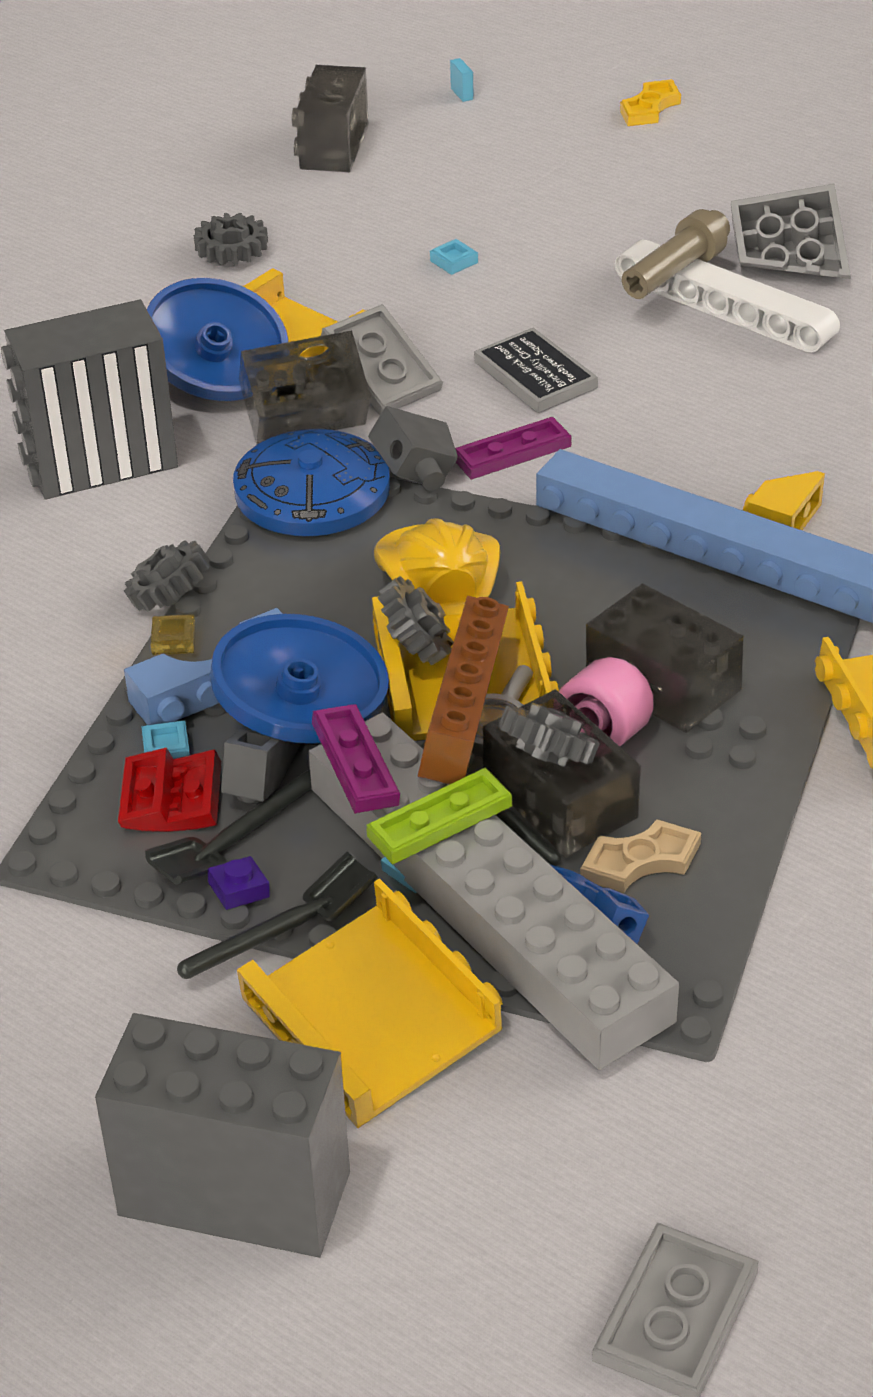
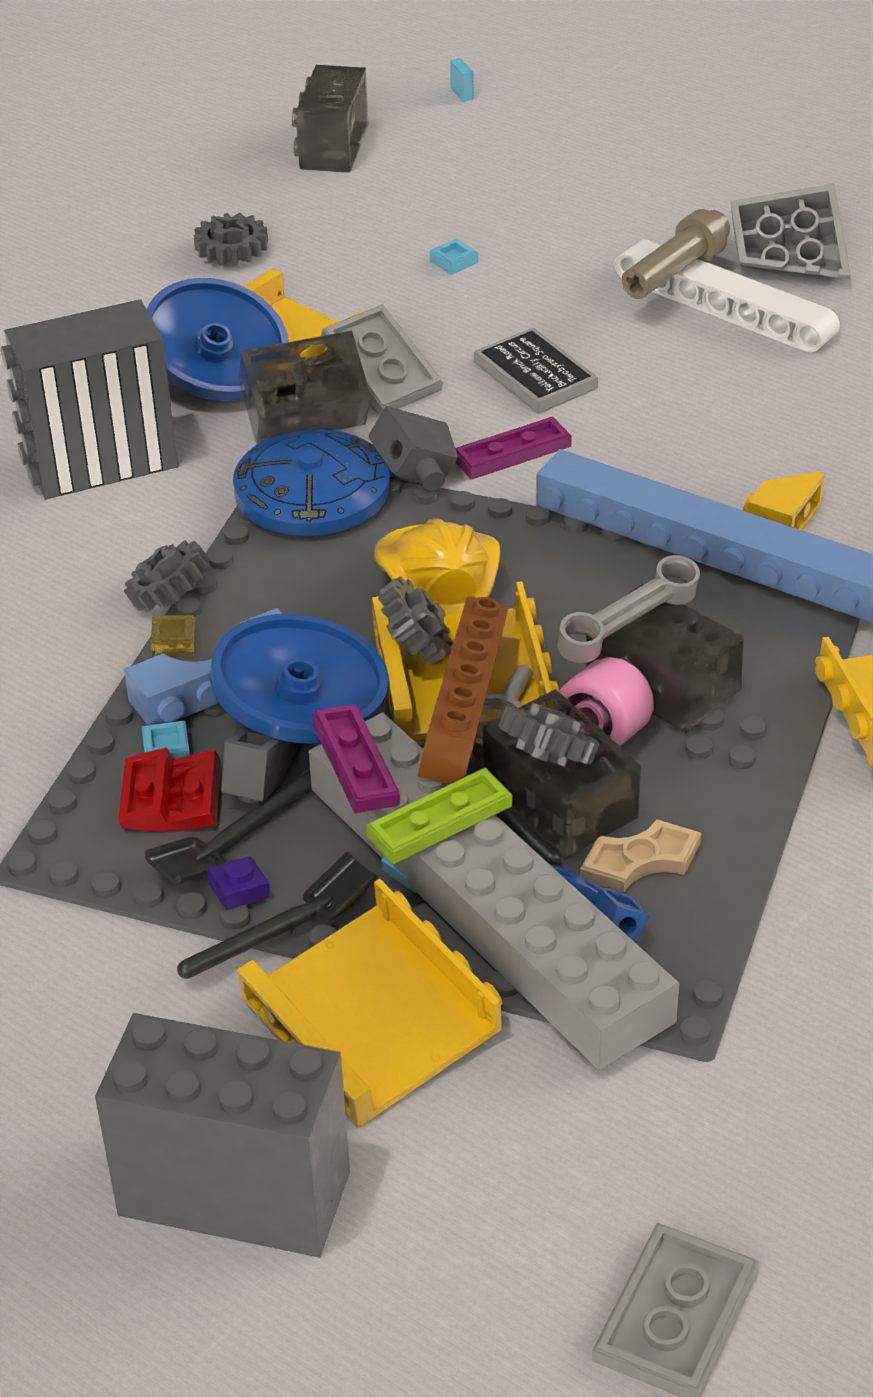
(628, 609): none -> light grey piece
(650, 102): yellow tile -> none

